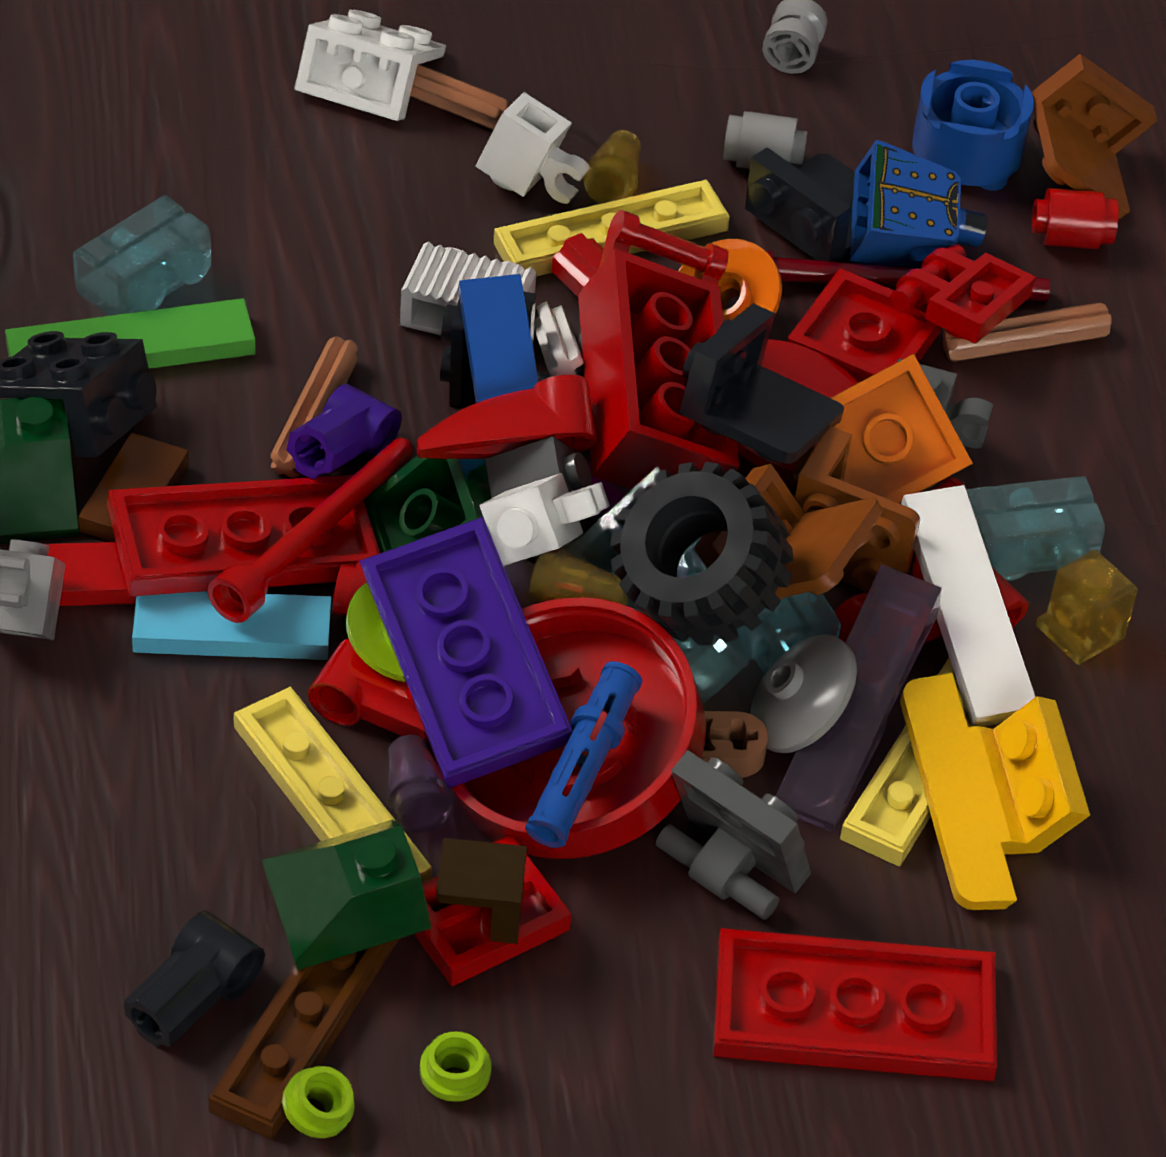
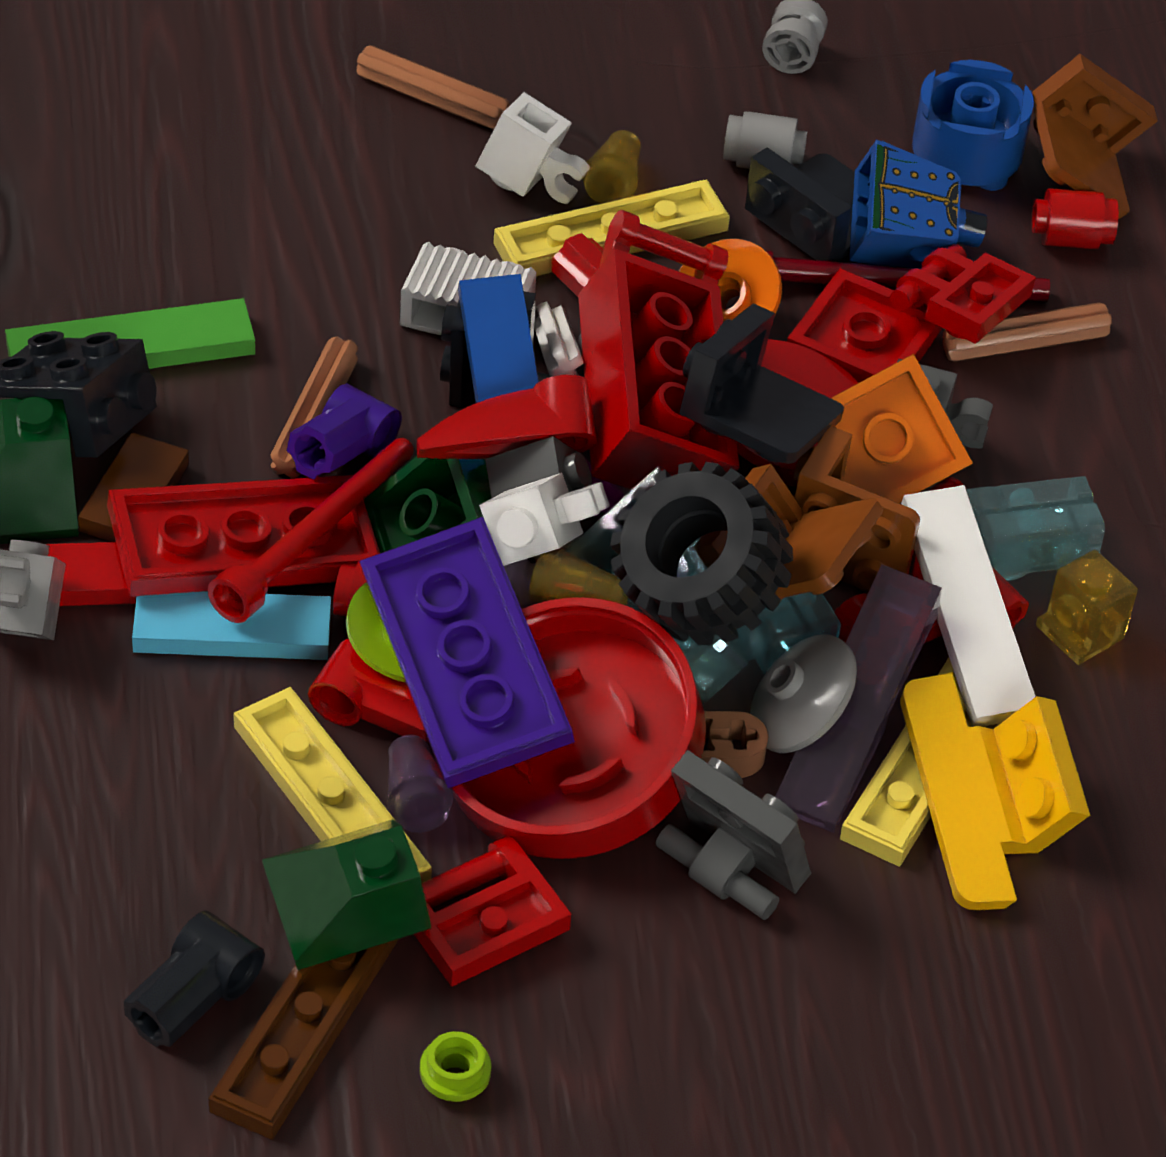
(143, 259): clear light blue brick -> none
(331, 1090): lime plate -> none
(364, 63): white bracket -> none
(485, 877): dark brown panel -> none
(613, 695): blue pin -> none
(856, 1004): red tile -> none

